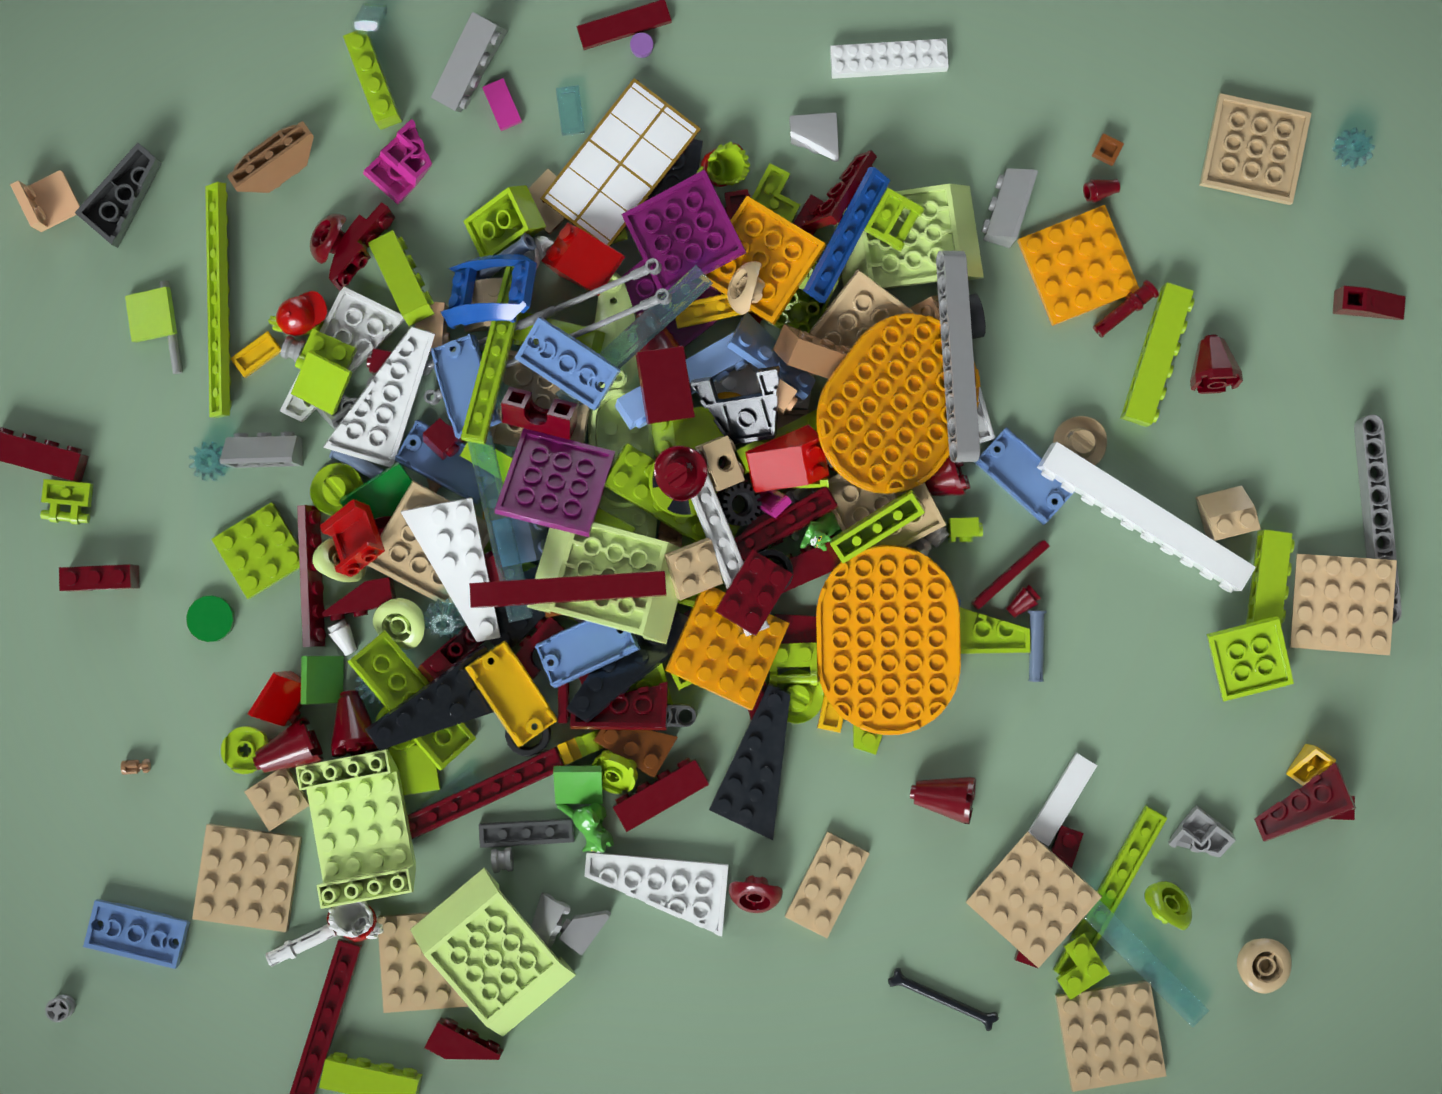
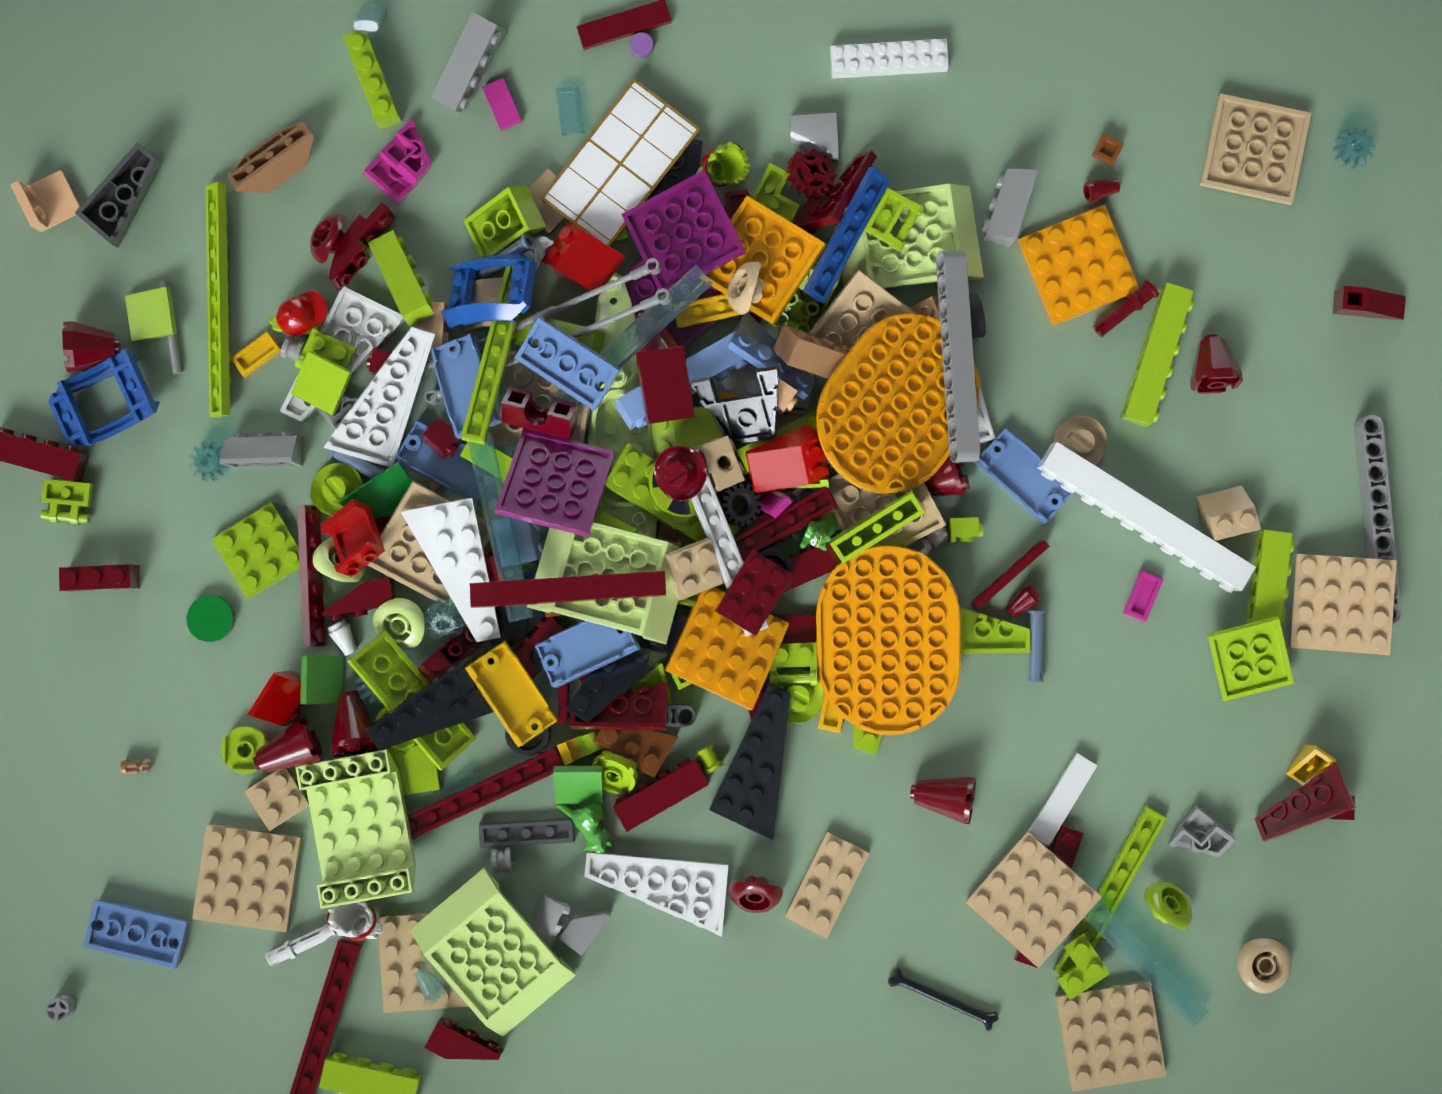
(87, 346): none -> dark red cone
(132, 385): none -> blue wedge
(430, 986): none -> clear light blue cone
(709, 759): none -> lime bush
(822, 173): none -> dark red gear
(1143, 595): none -> dark pink tile

